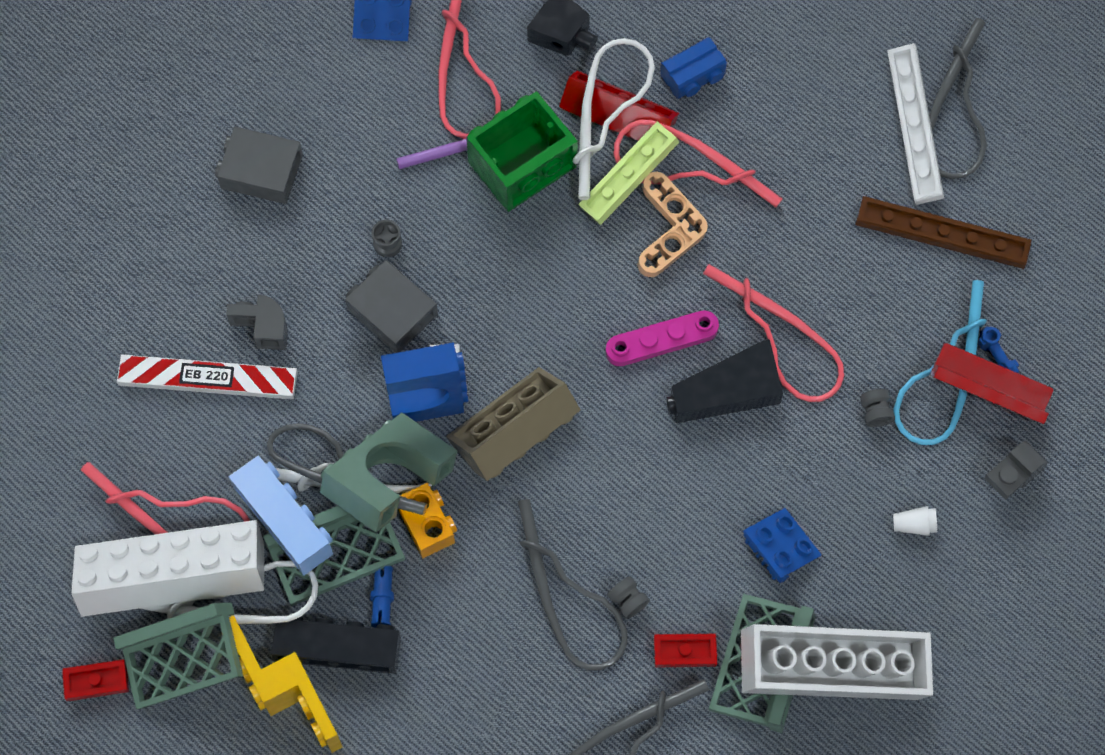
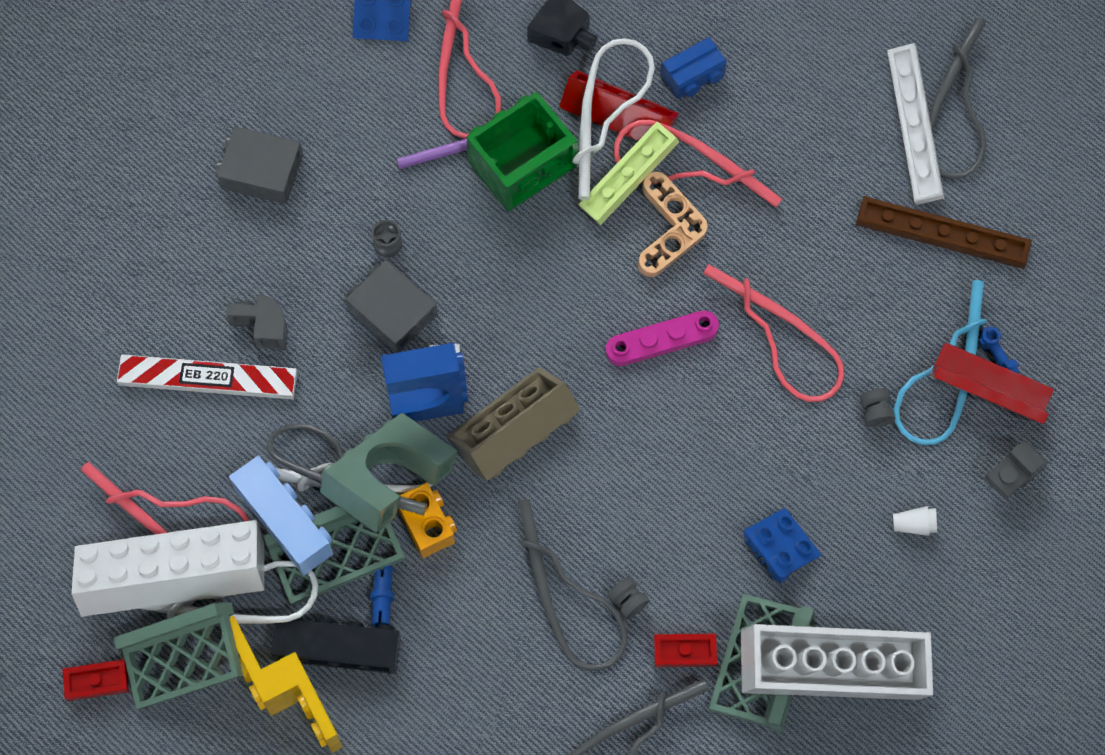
(731, 386): black slope -> none

